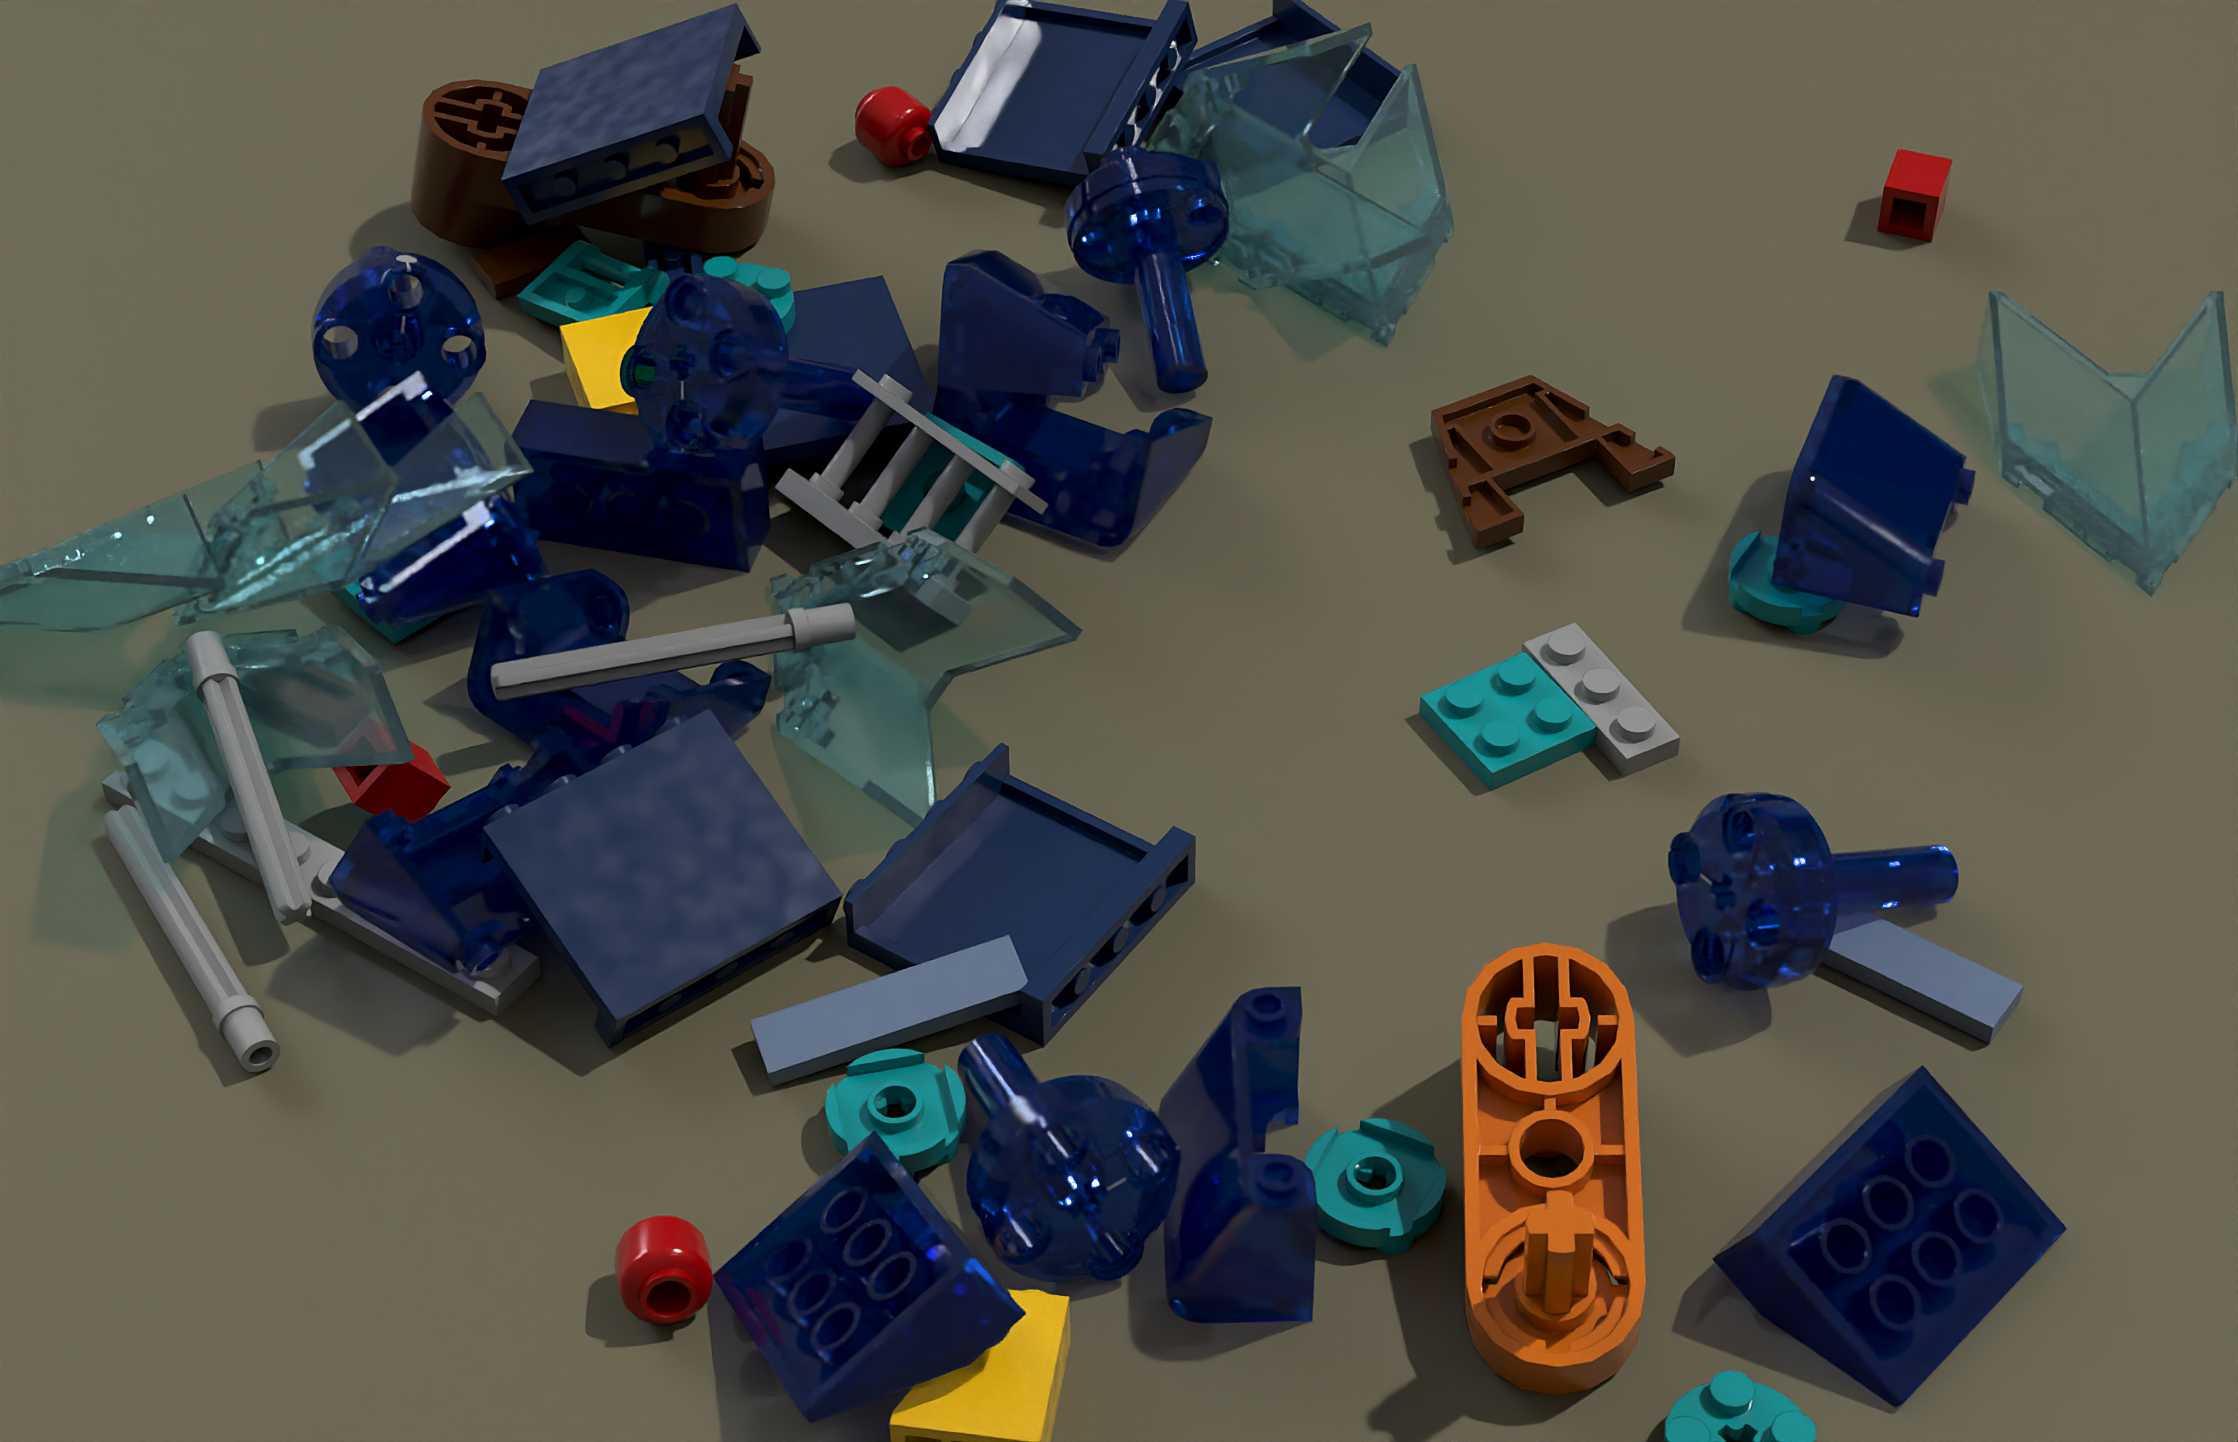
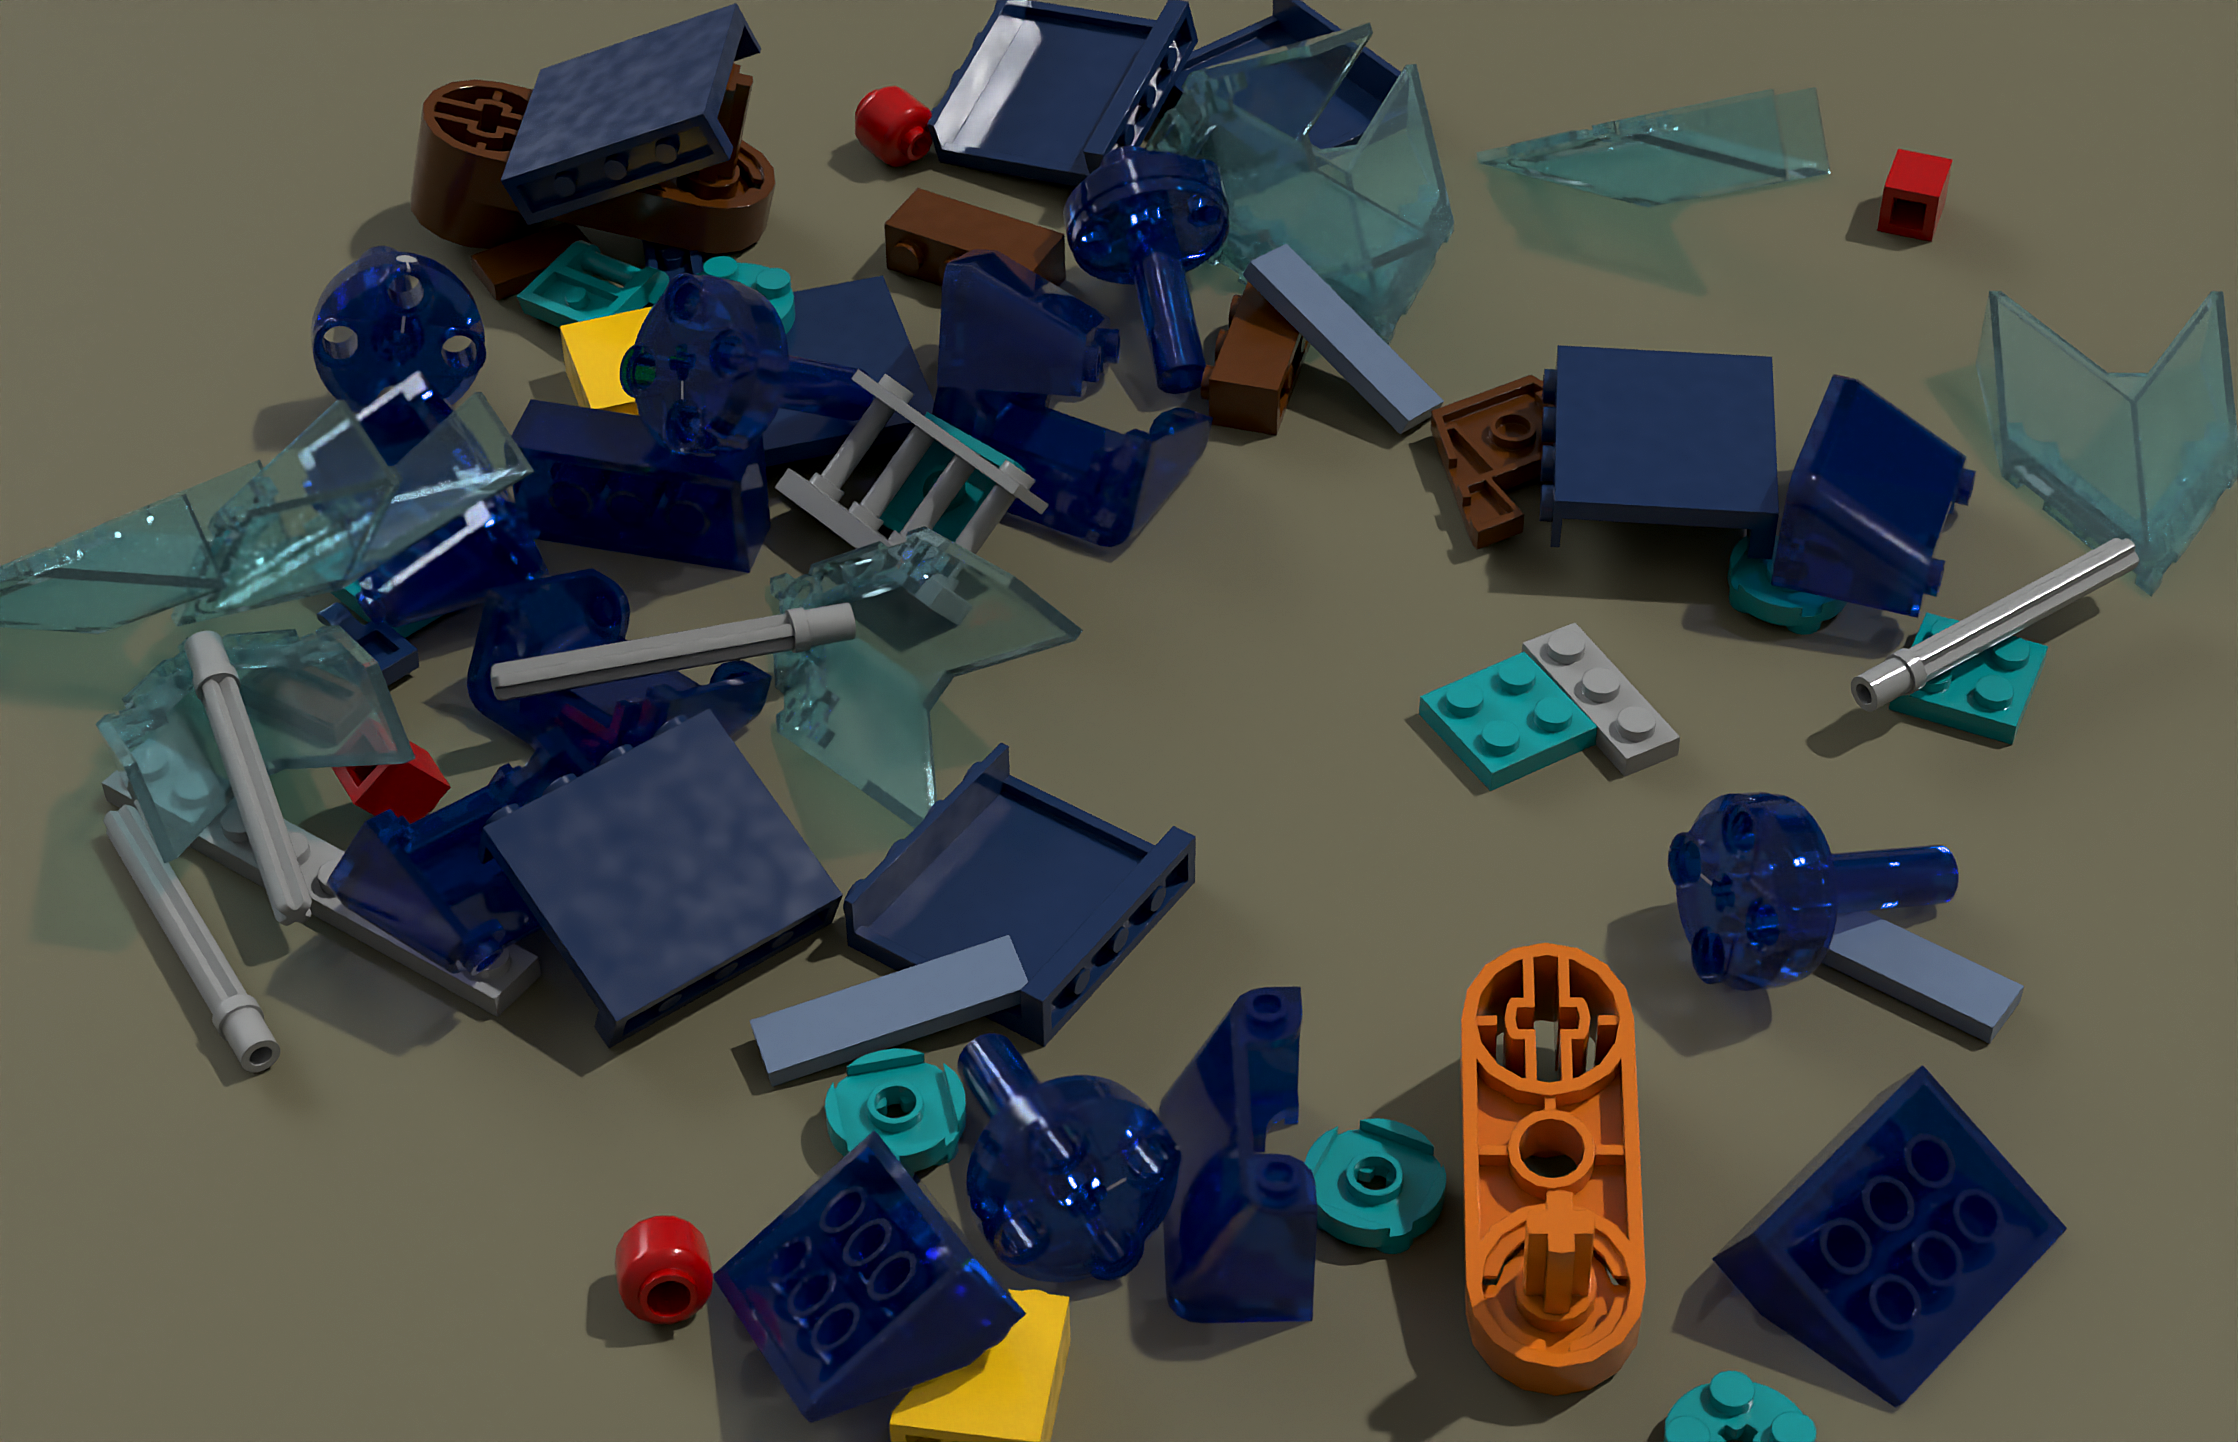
(382, 642): none -> dark blue plate
(938, 229): none -> reddish brown brick
(1253, 366): none -> reddish brown brick
(1343, 338): none -> sand blue tile
(1661, 441): none -> dark blue panel
(1682, 150): none -> clear light blue windscreen
(1912, 667): none -> light grey axle
(1982, 693): none -> teal plate

